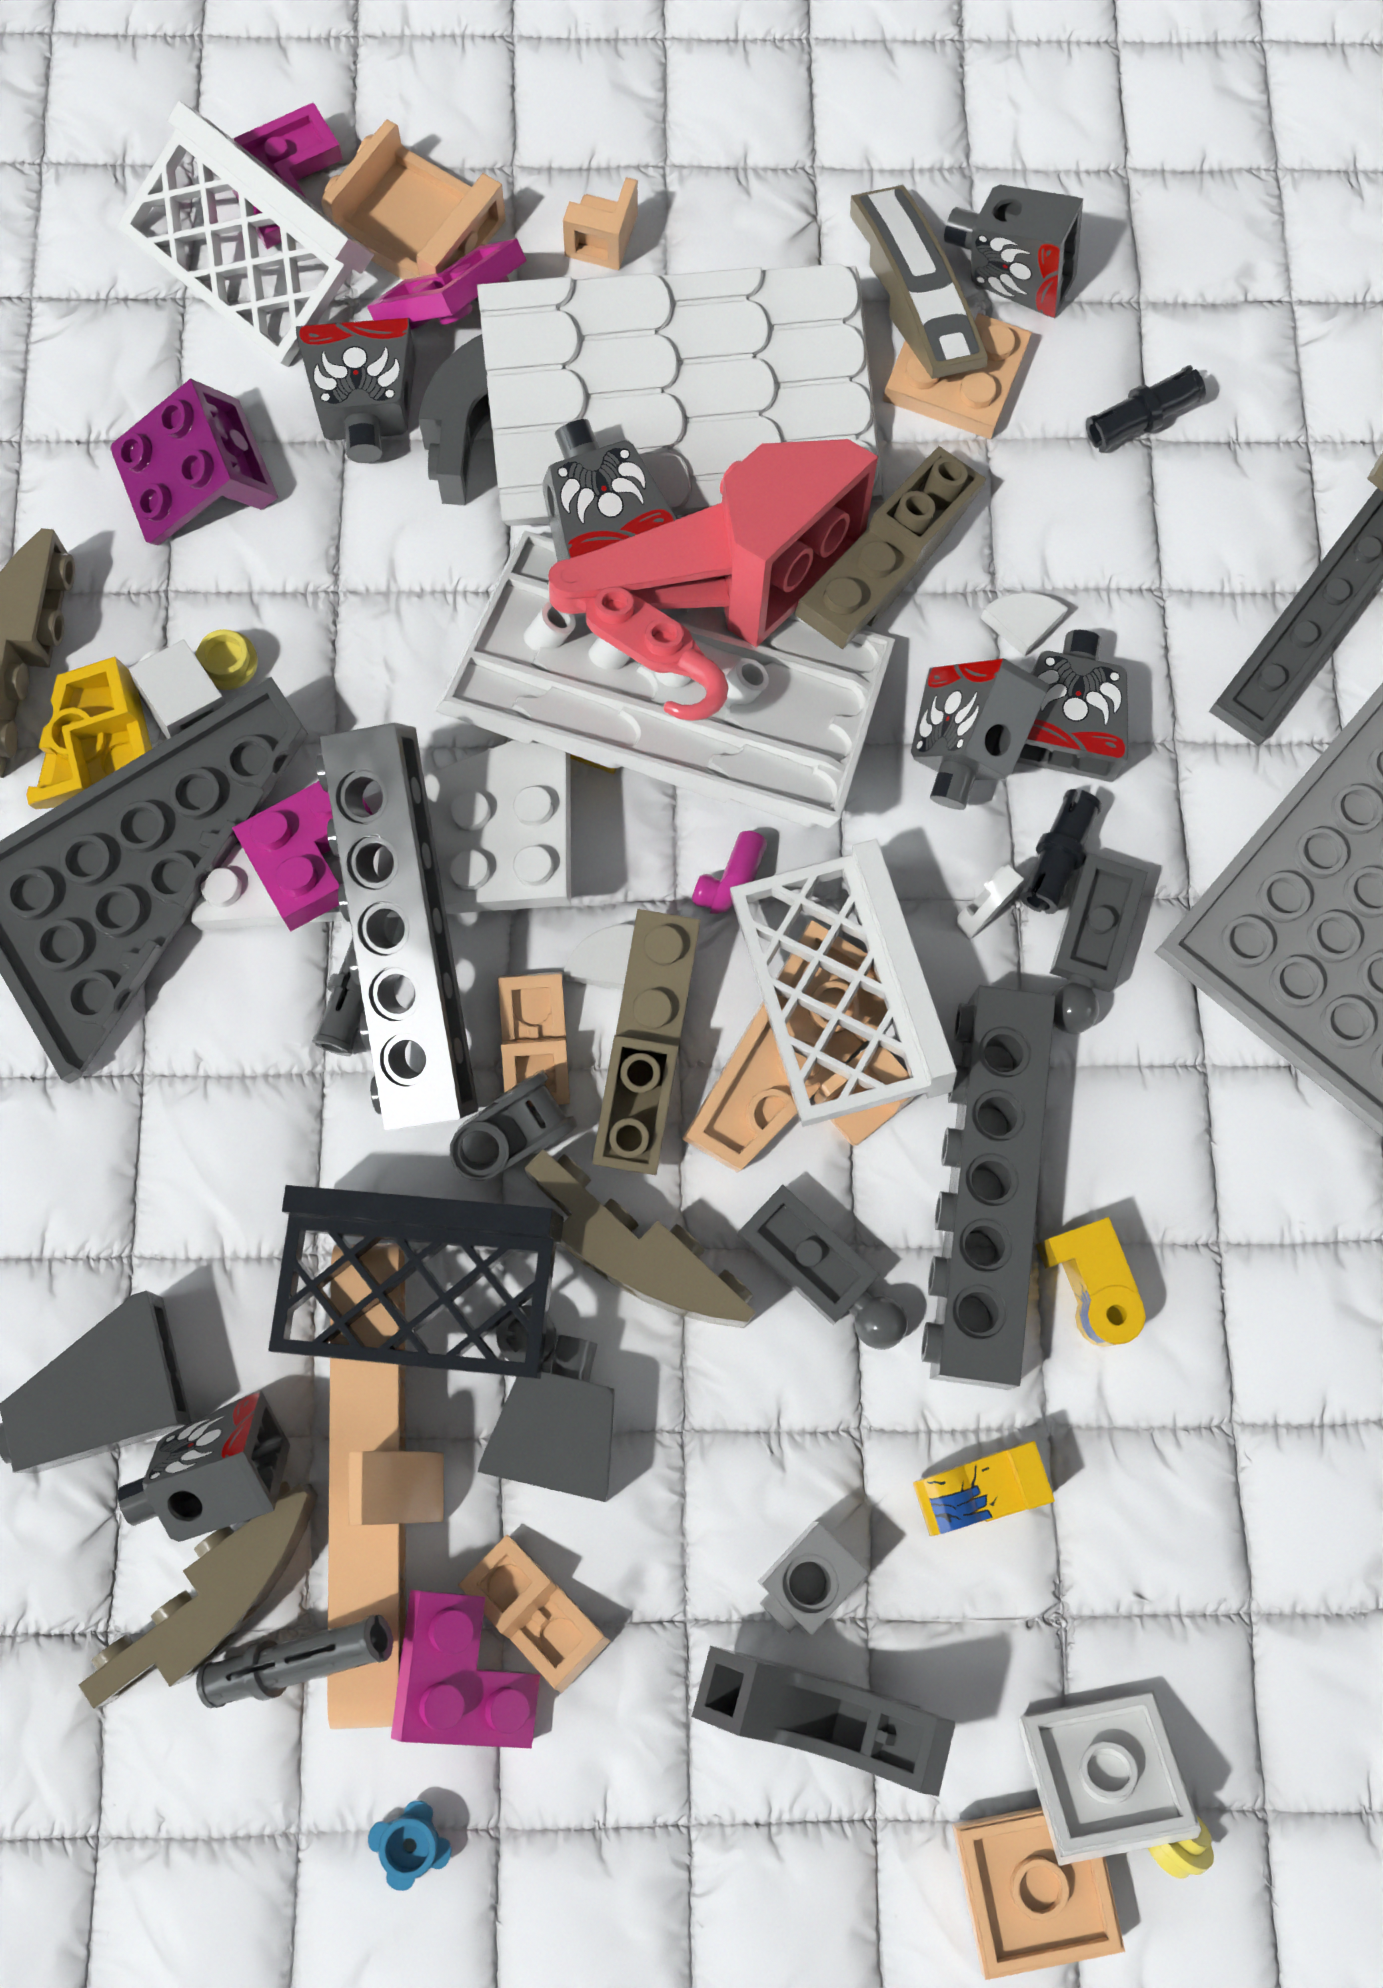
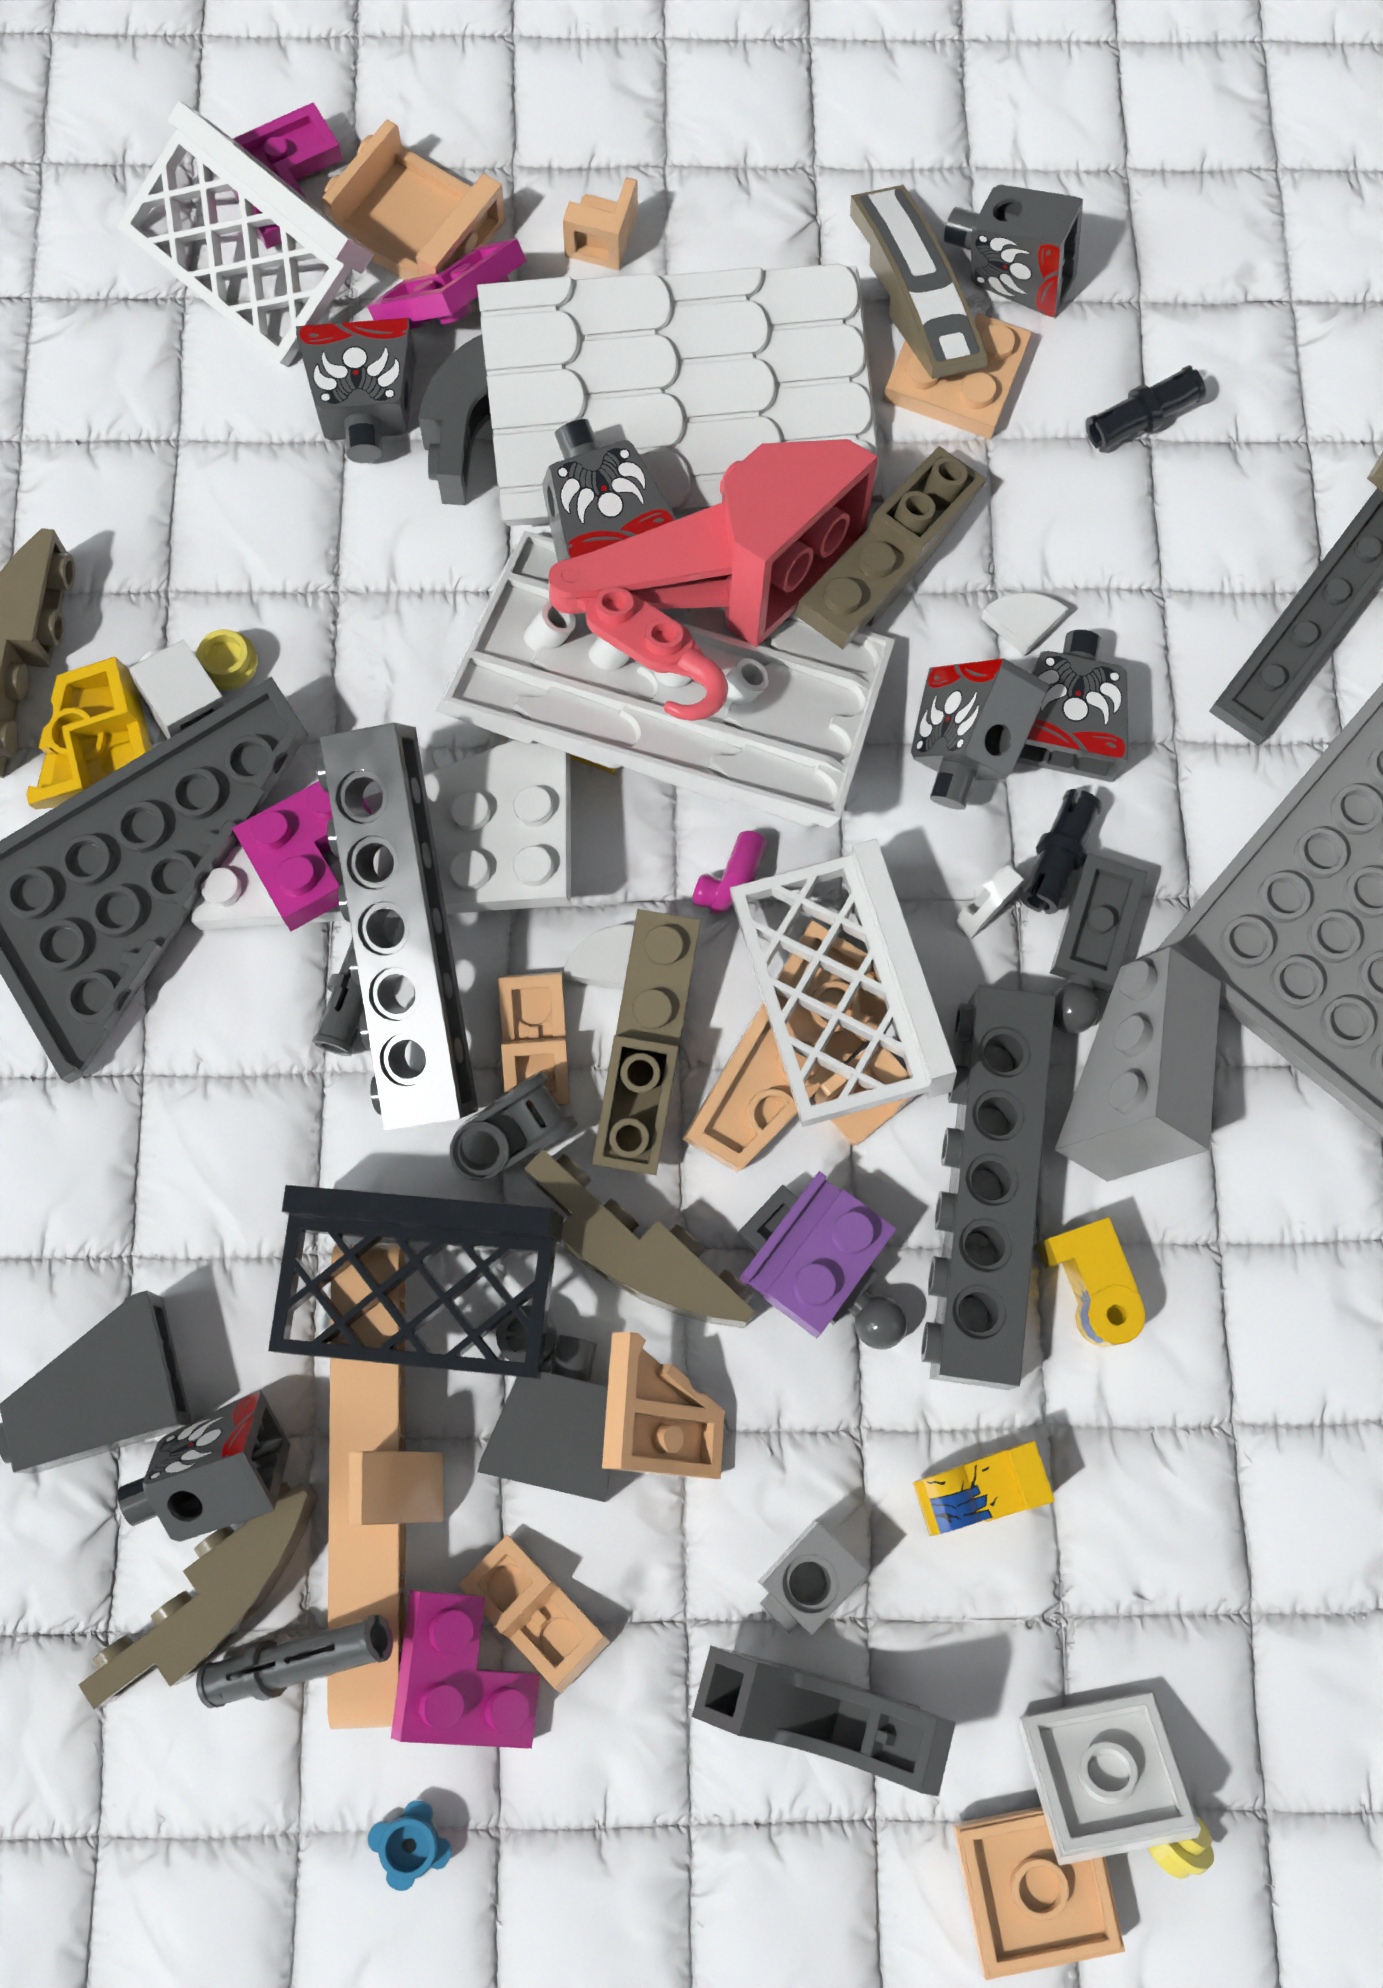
(188, 457): magenta bracket -> none
(657, 1417): none -> light nougat wing
(817, 1254): none -> medium lavender plate
(1148, 1071): none -> light grey wedge

